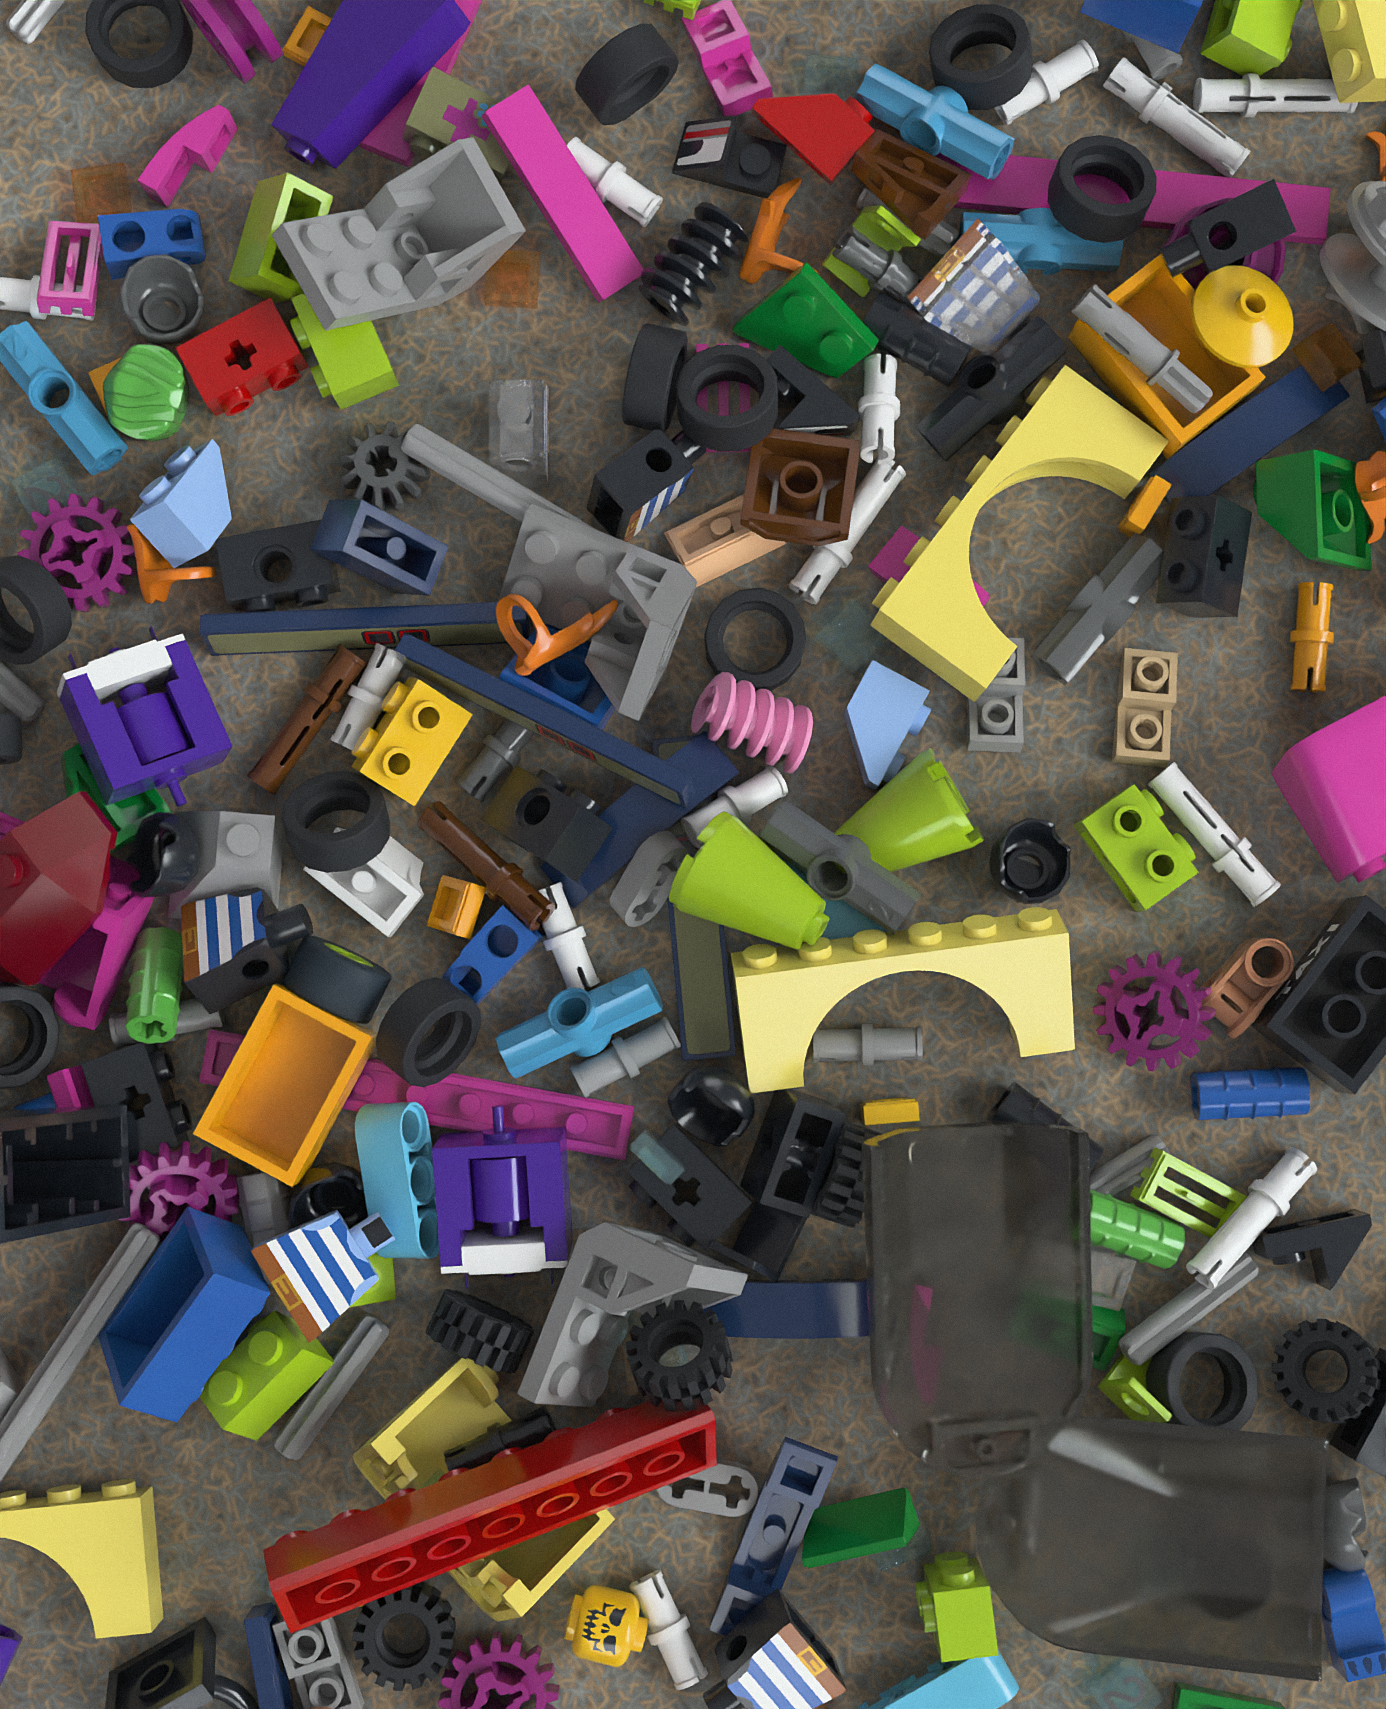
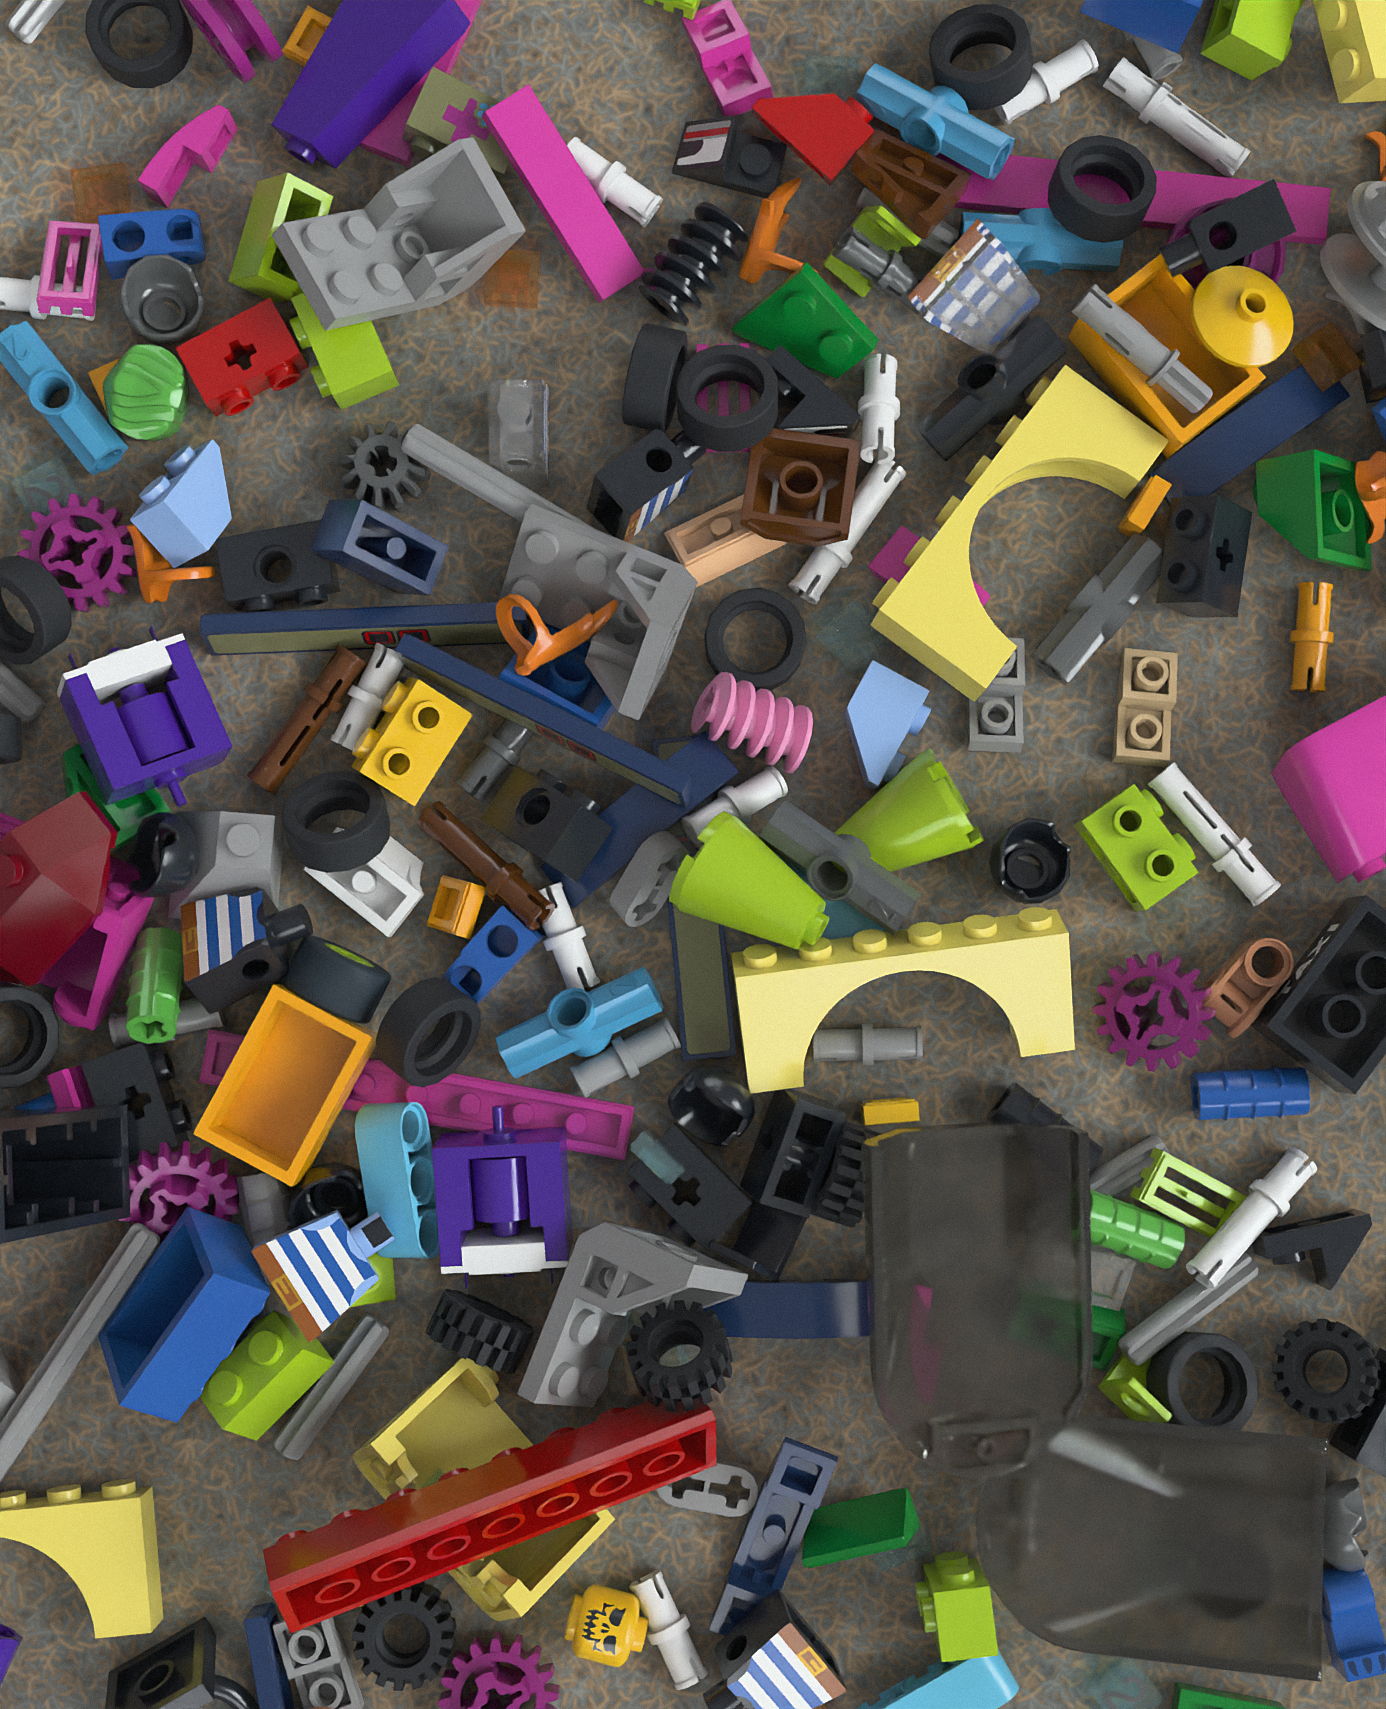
(518, 1433): black pin -> none
(626, 74): black tyre -> none
(916, 340): black axle -> none
(1267, 95): white pin -> none

